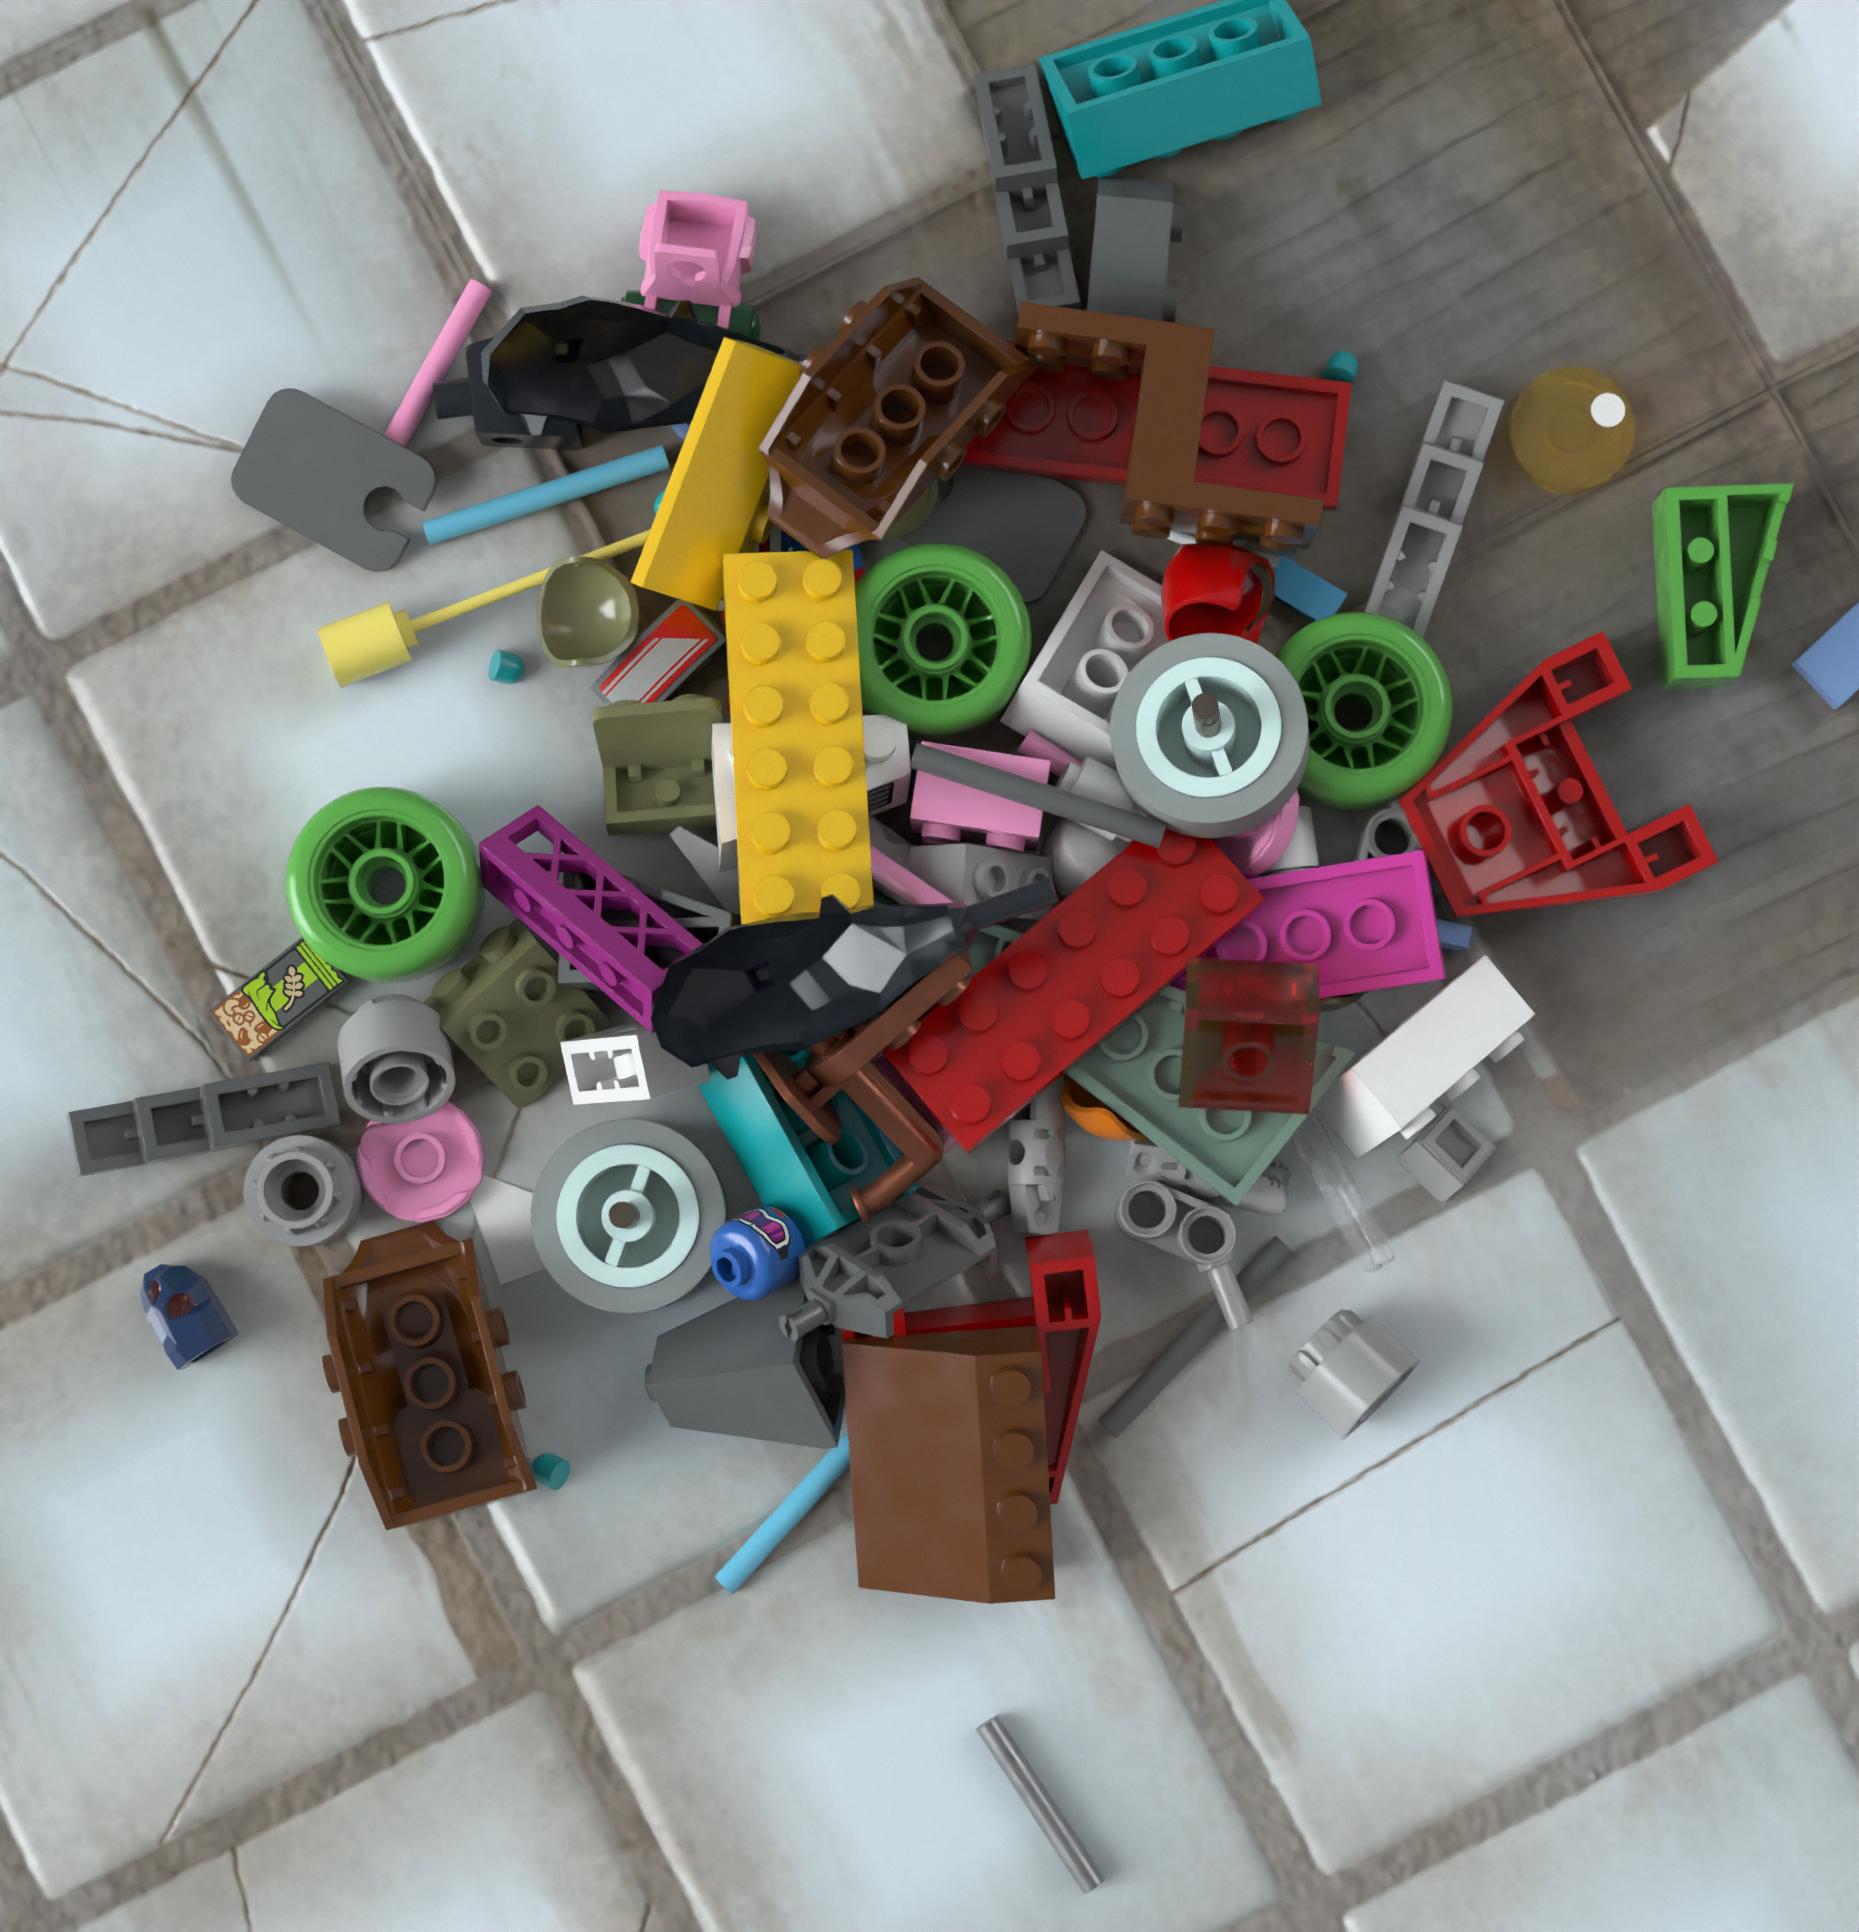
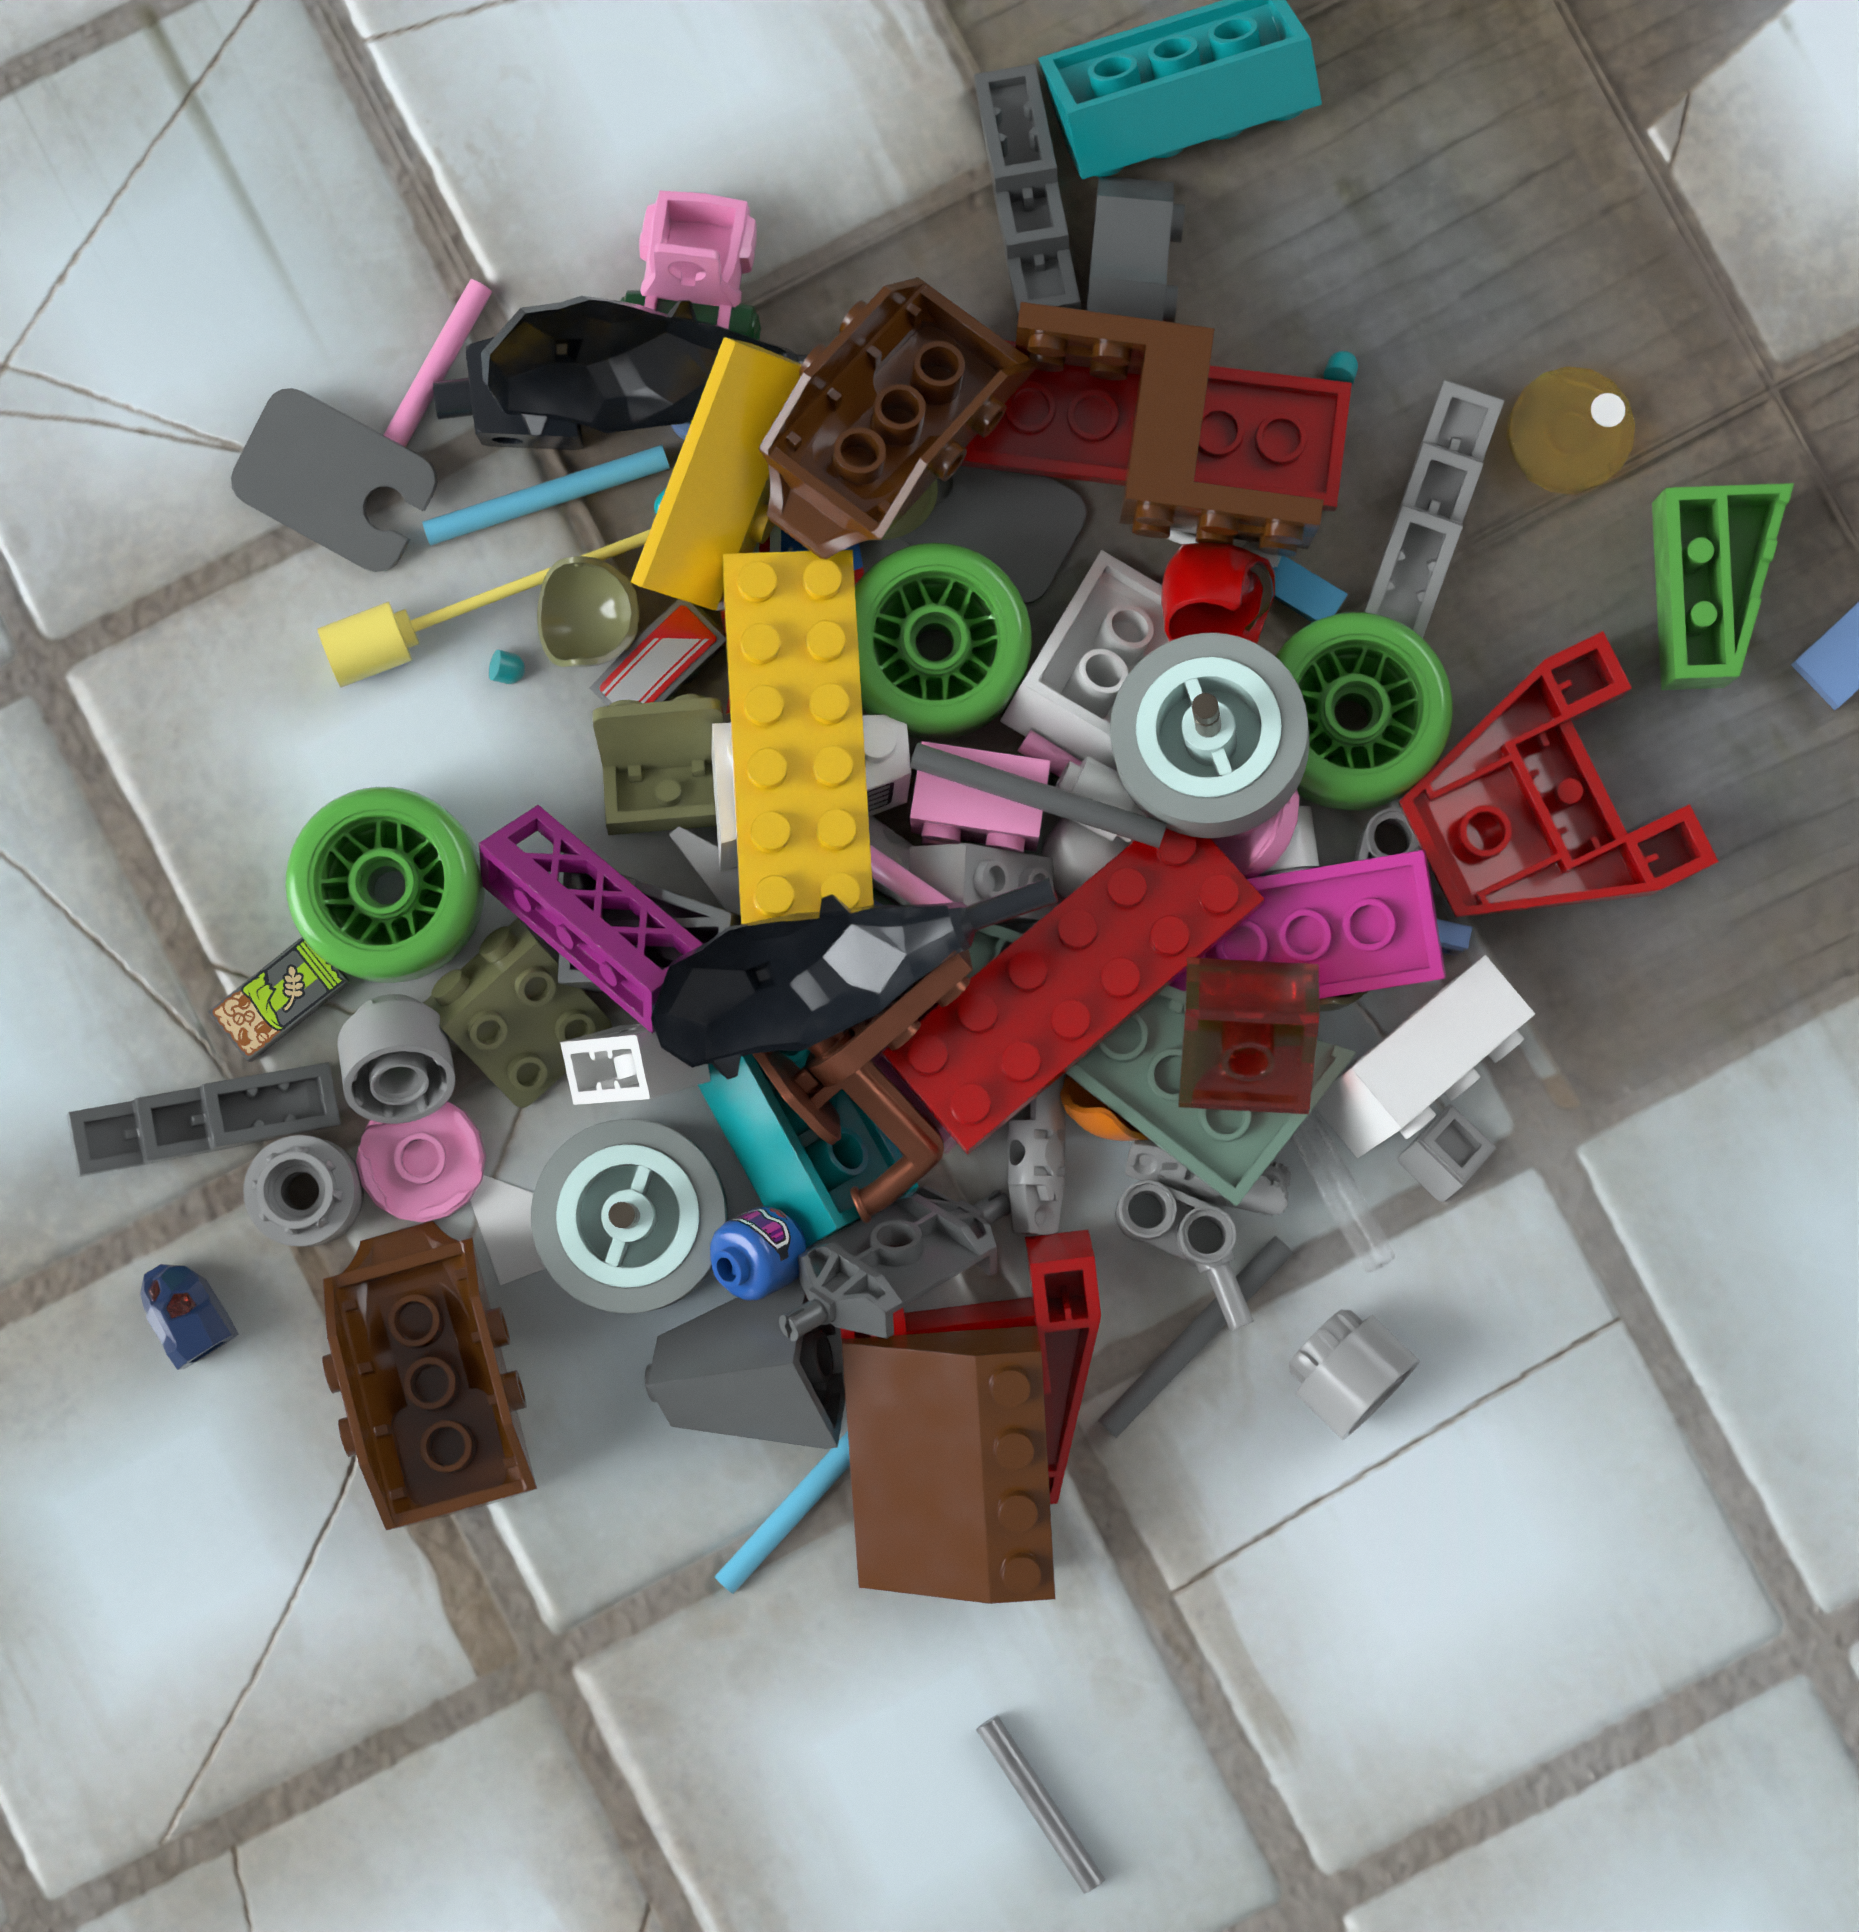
(550, 1470): teal piece -> none

